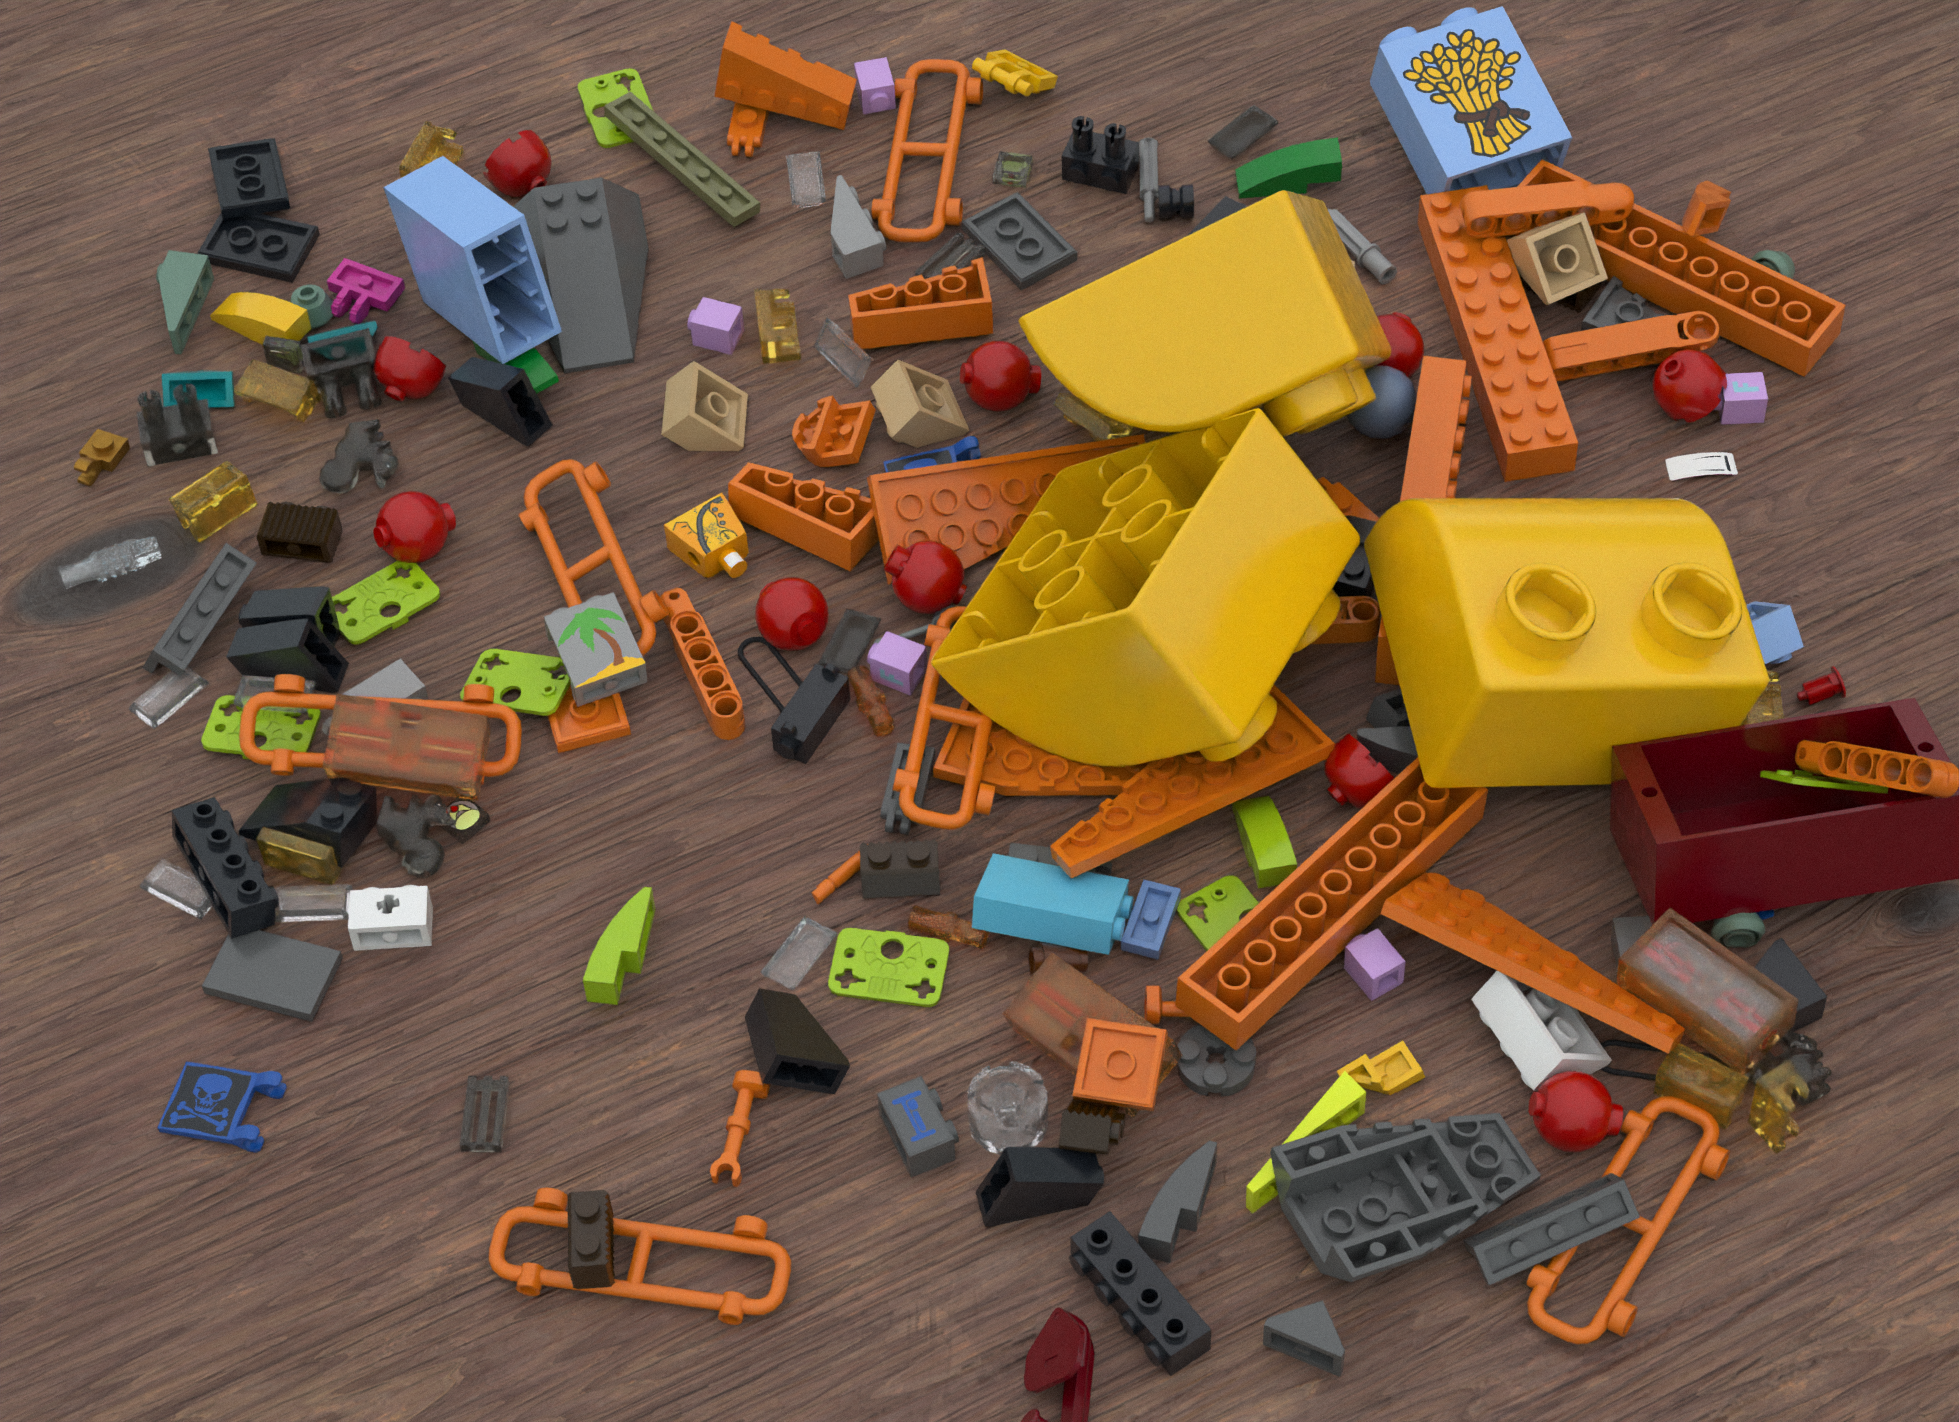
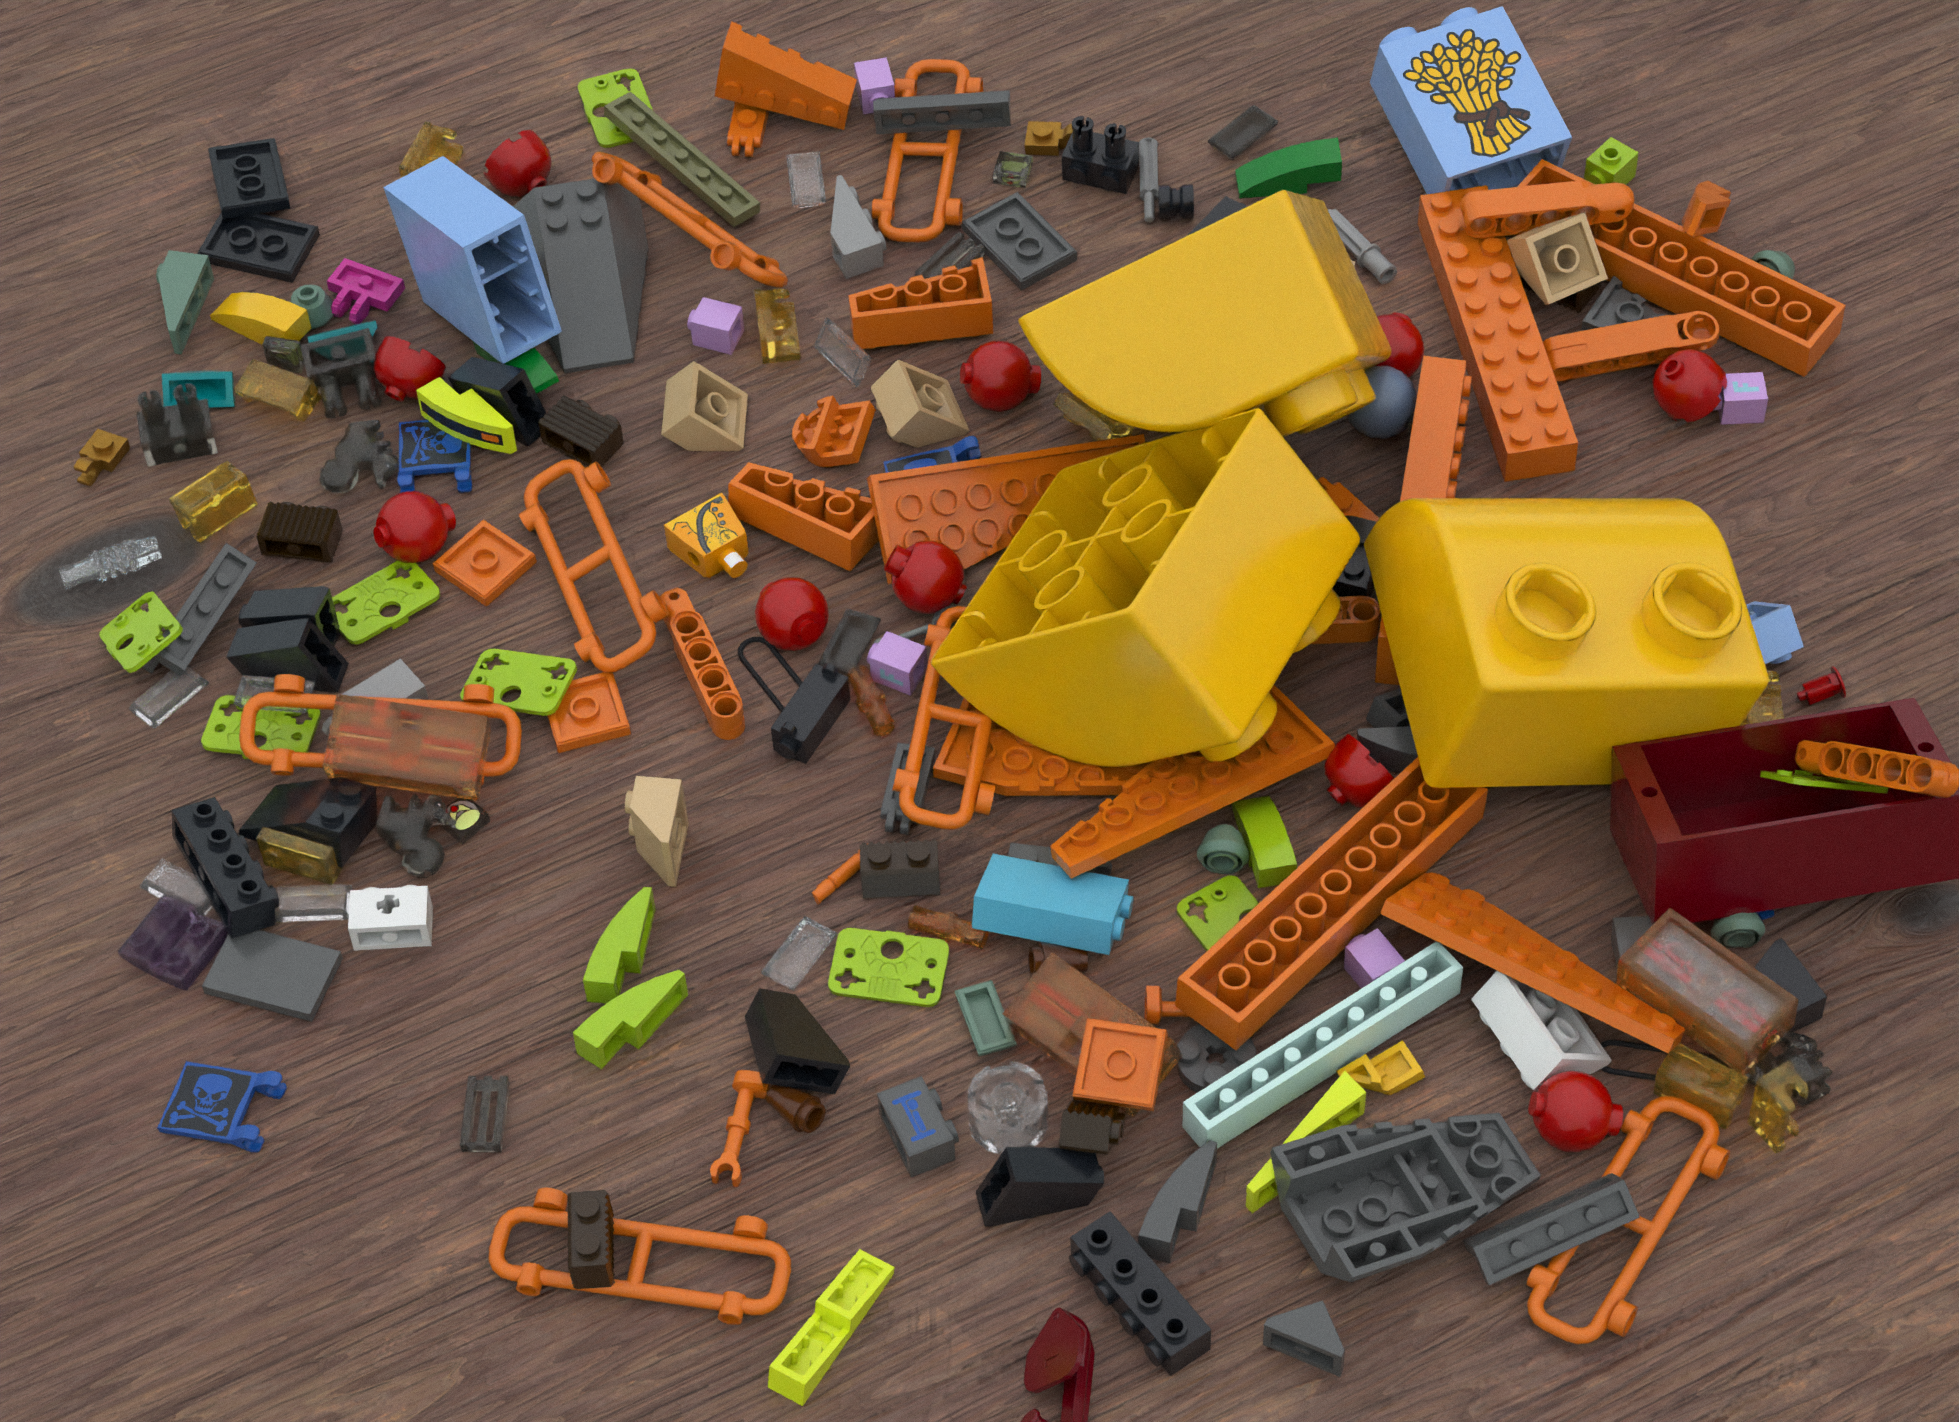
(144, 629): none -> lime axle
(174, 942): none -> clear purple slope
(431, 451): none -> flag
(466, 417): none -> neon yellow slope
(484, 563): none -> orange tile
(581, 432): none -> dark brown brick
(596, 648): light grey panel -> none
(629, 1018): none -> lime slope
(658, 823): none -> tan slope
(725, 249): none -> orange bar
(796, 1107): none -> reddish brown cone
(826, 1332): none -> neon yellow slope
(942, 112): none -> dark grey fence
(985, 1018): none -> sand green tile
(1014, 73): yellow plate -> none
(1046, 138): none -> pearl gold plate
(1150, 919): medium blue plate -> none
(1223, 850): none -> sand green cone
(1322, 1046): none -> light aqua brick
(1611, 163): none -> lime brick
(1701, 464): white sticker -> none

